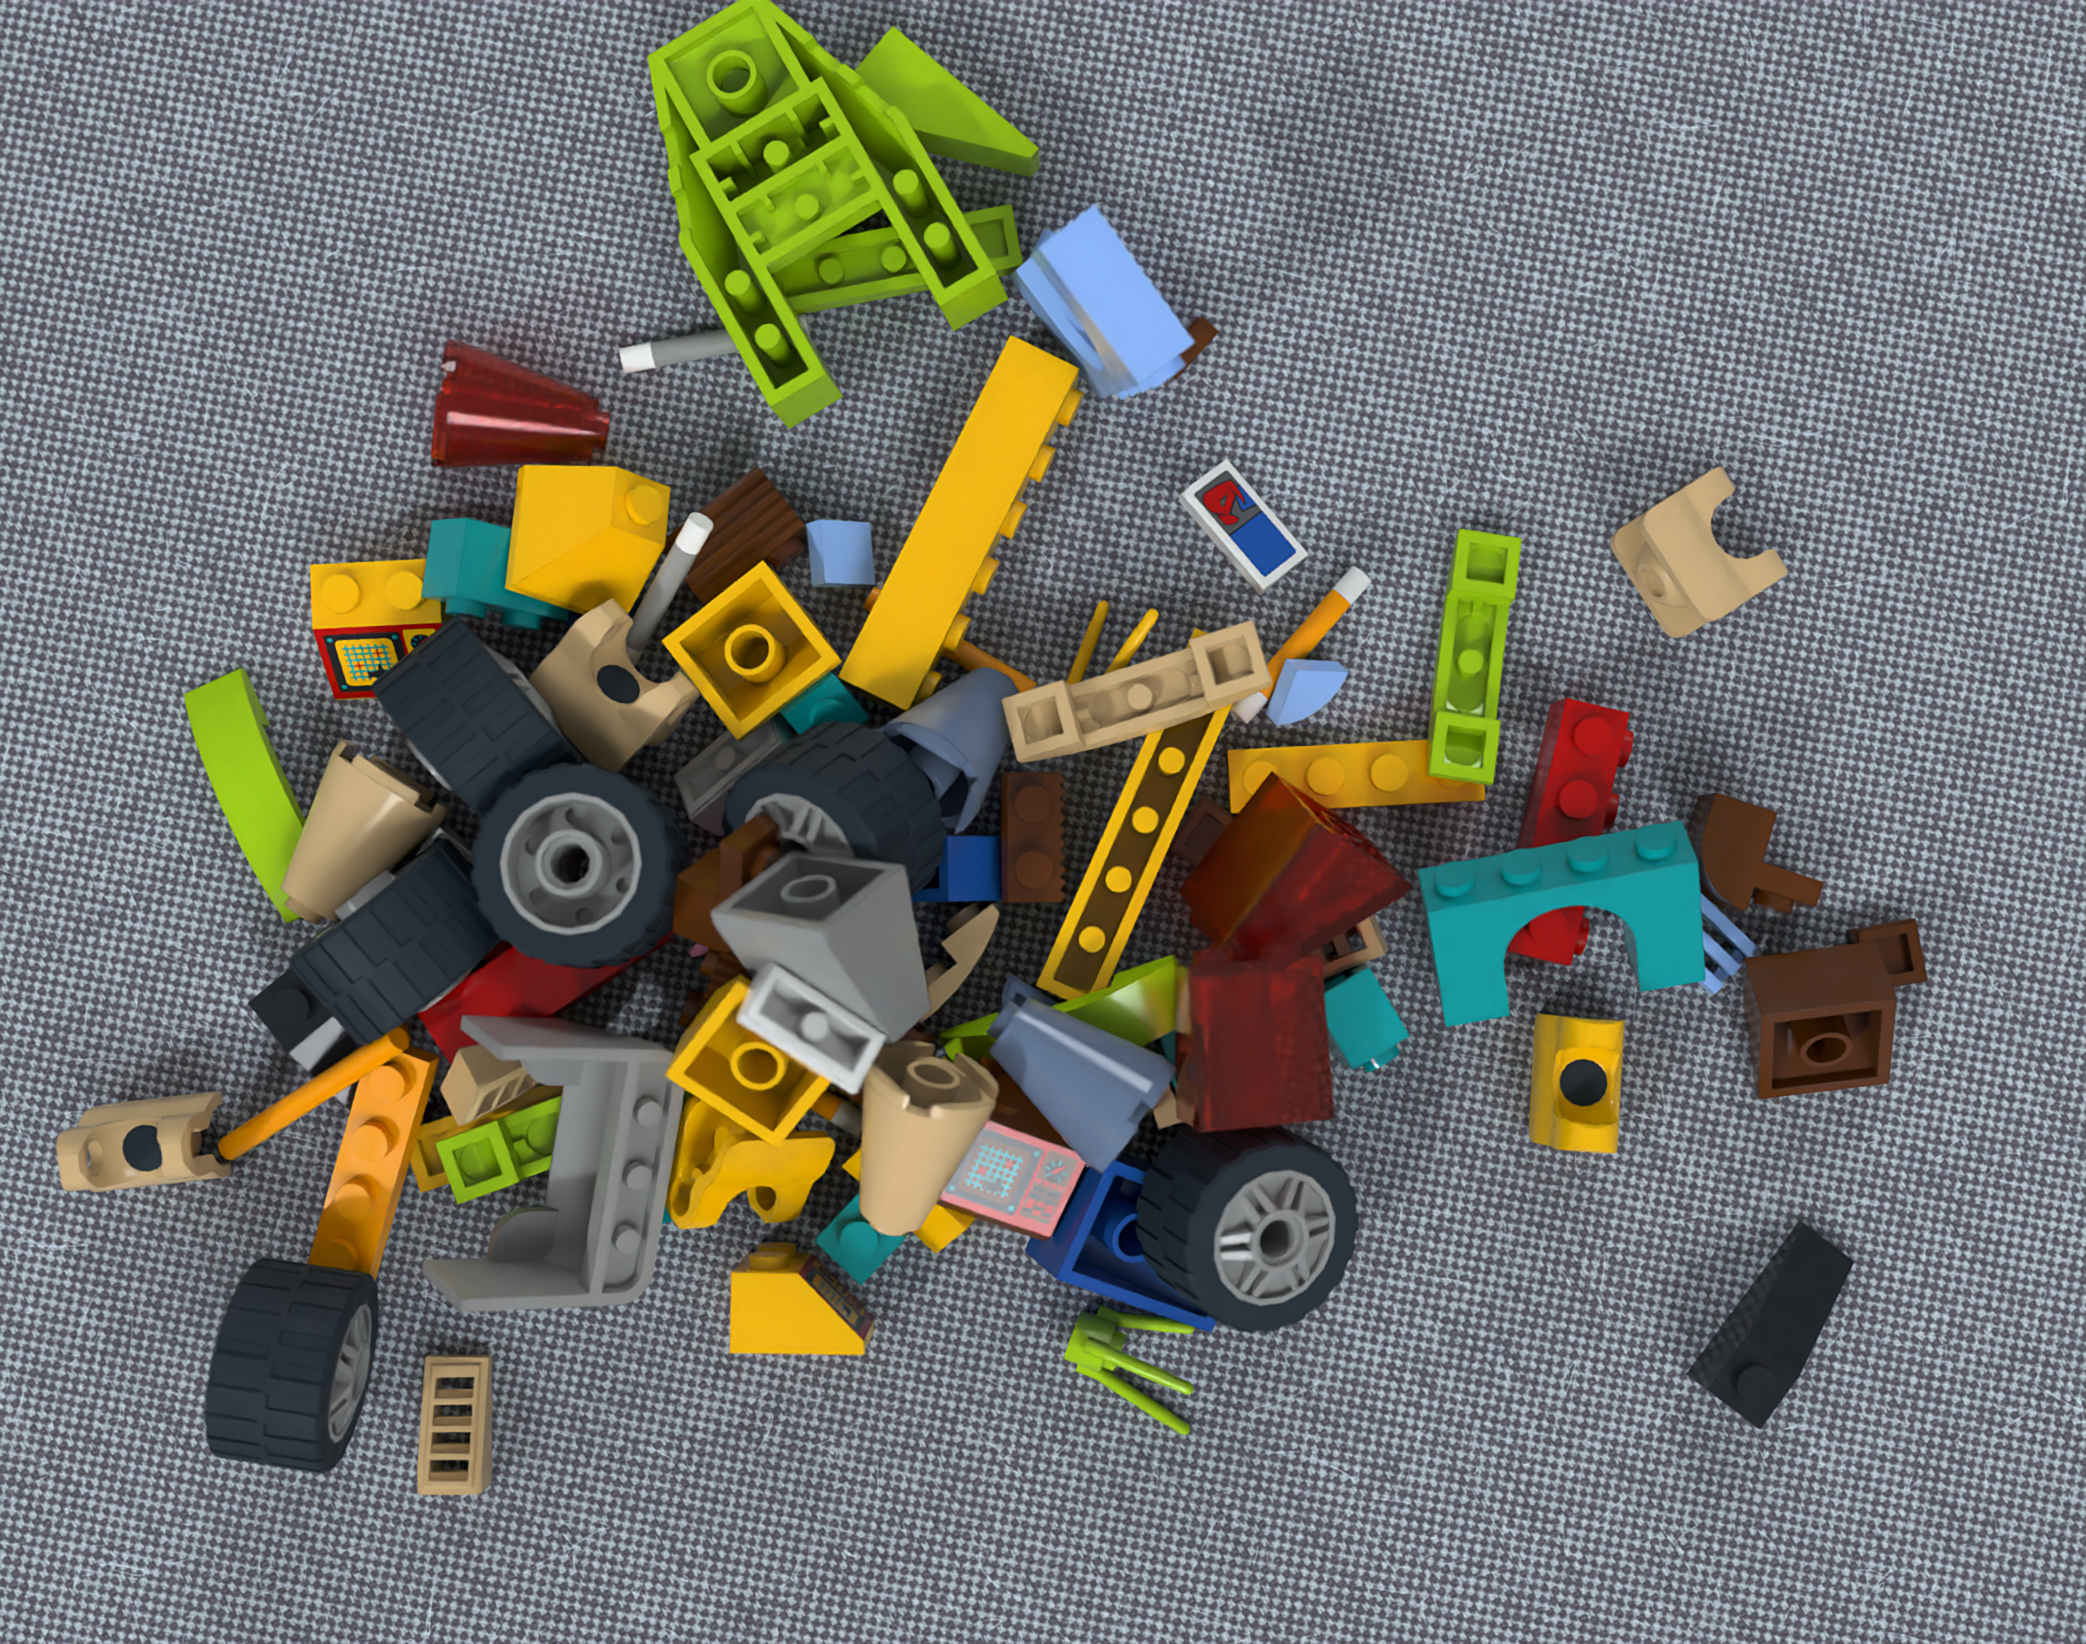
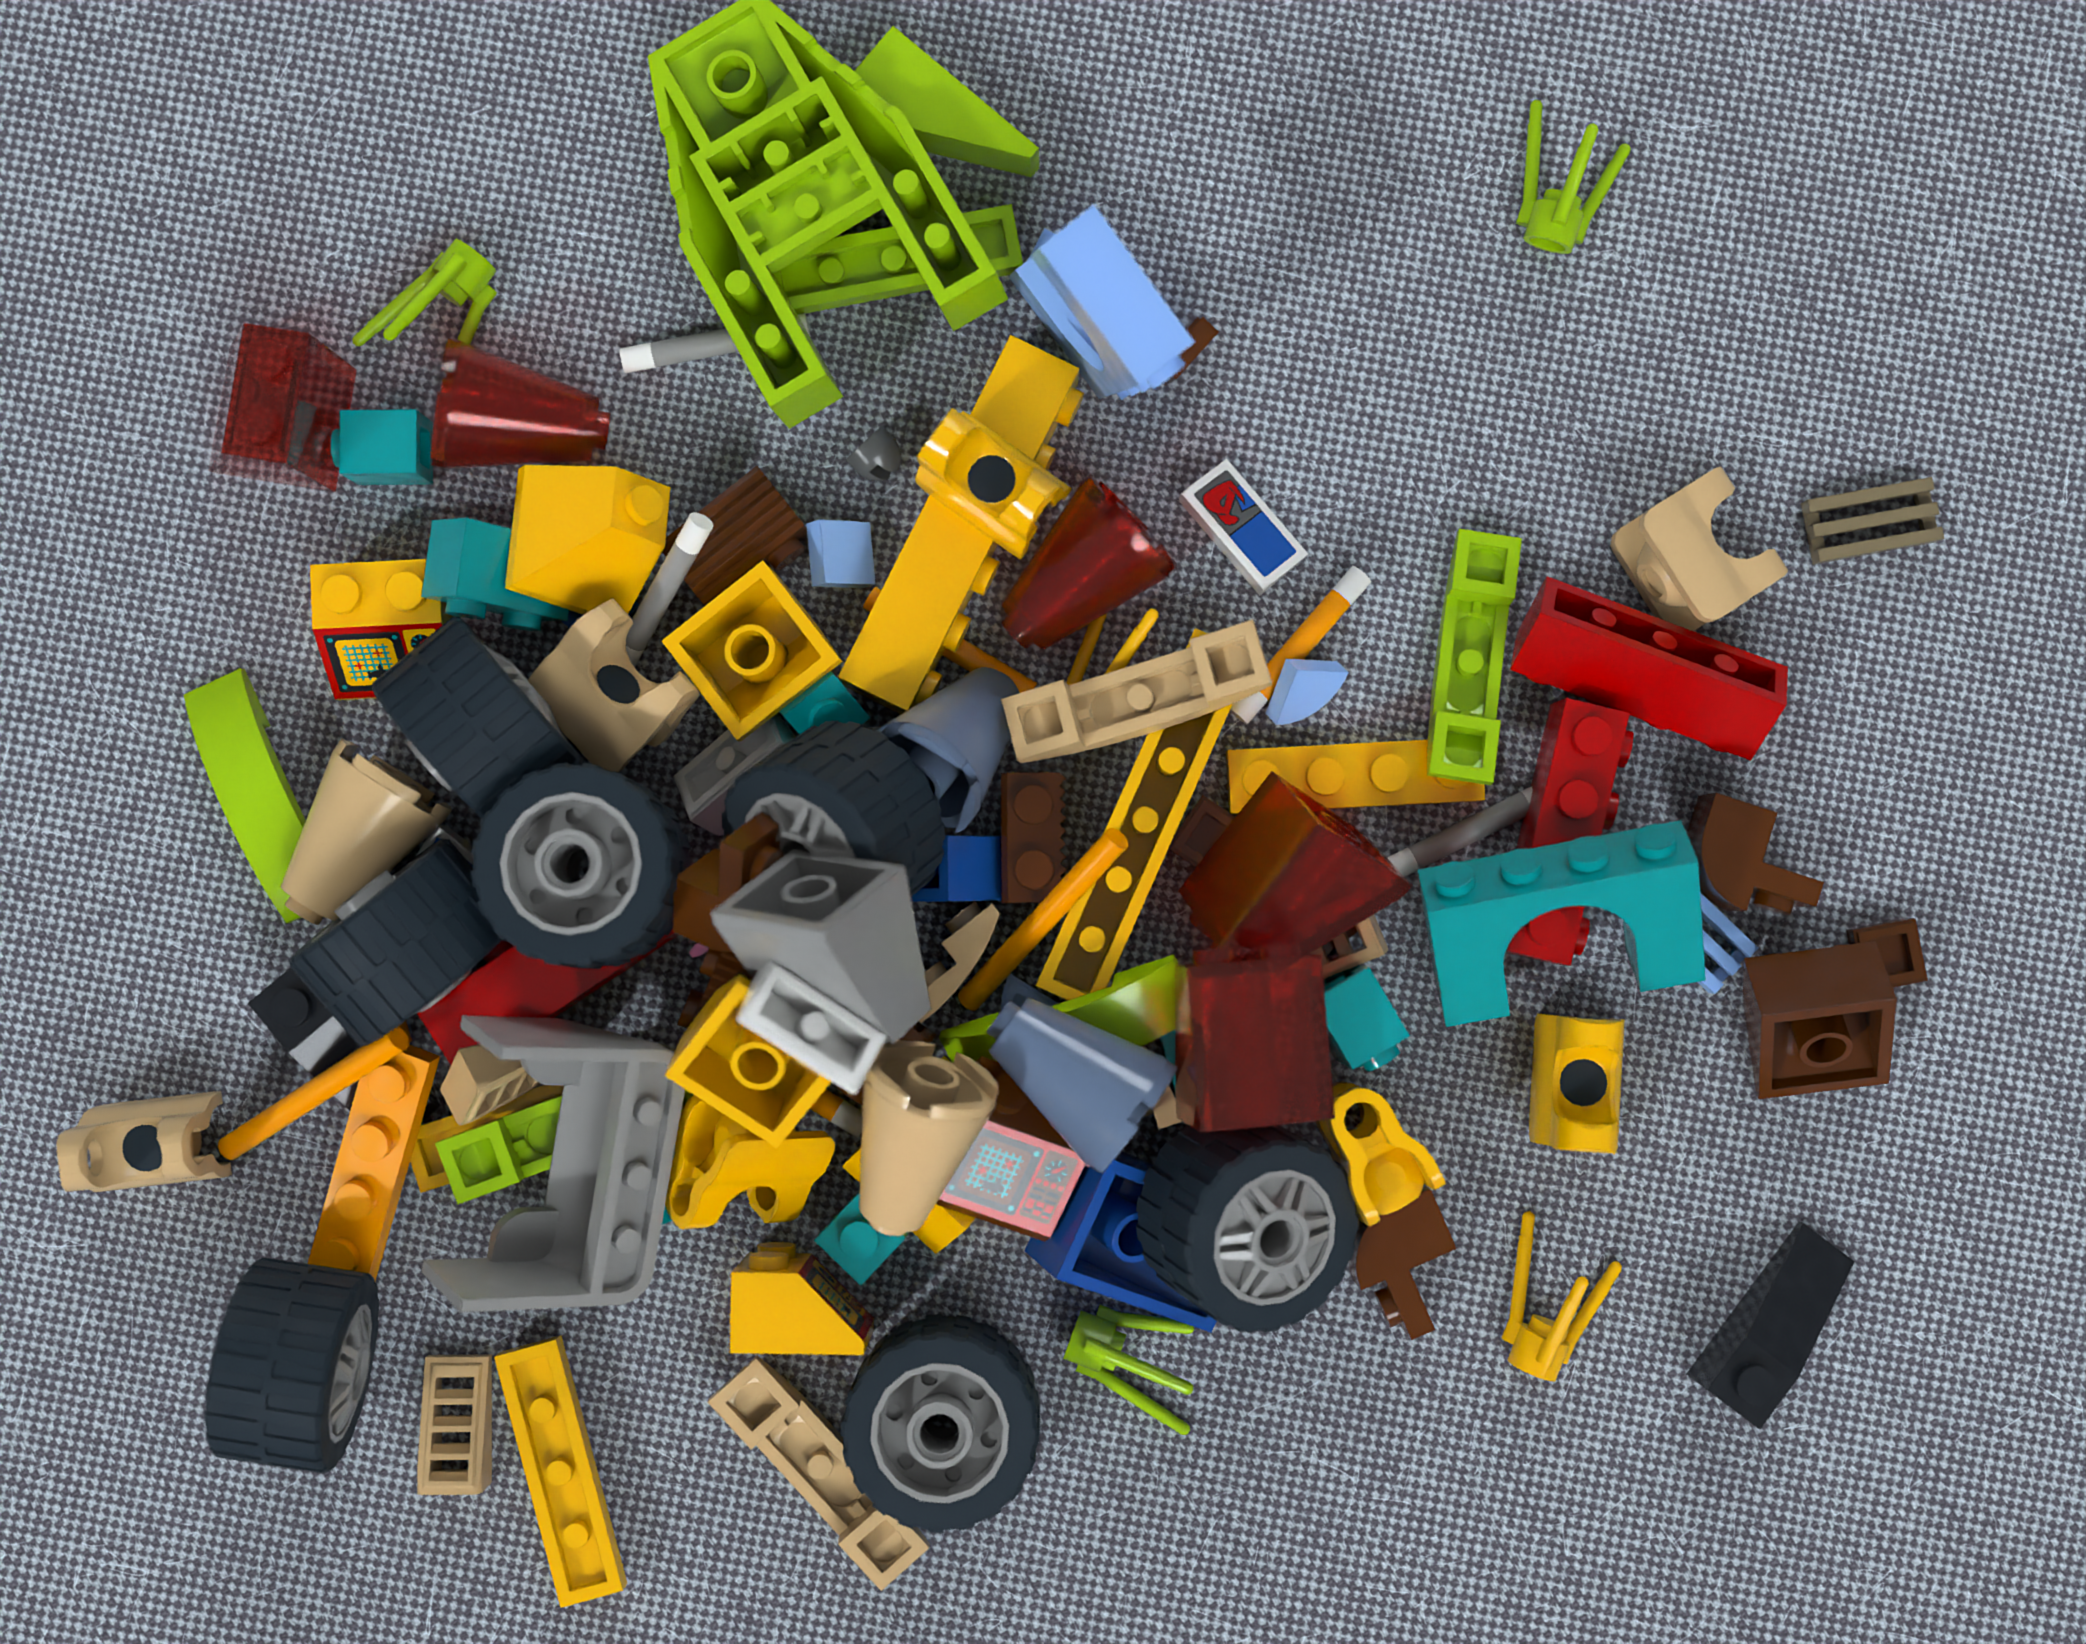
(281, 408): none -> clear red slope
(384, 447): none -> teal brick
(456, 275): none -> lime plant
(561, 1471): none -> yellow plate
(810, 1456): none -> tan slope
(876, 456): none -> dark grey hinge
(930, 1472): none -> wheel
(987, 481): none -> yellow piece
(1043, 918): none -> light orange bar
(1083, 568): none -> clear red cone
(1381, 1160): none -> yellow piece
(1393, 1248): none -> reddish brown brick
(1462, 833): none -> light grey bar
(1545, 1343): none -> yellow plant
(1556, 220): none -> lime plant
(1650, 669): none -> red brick
(1924, 511): none -> dark tan tile

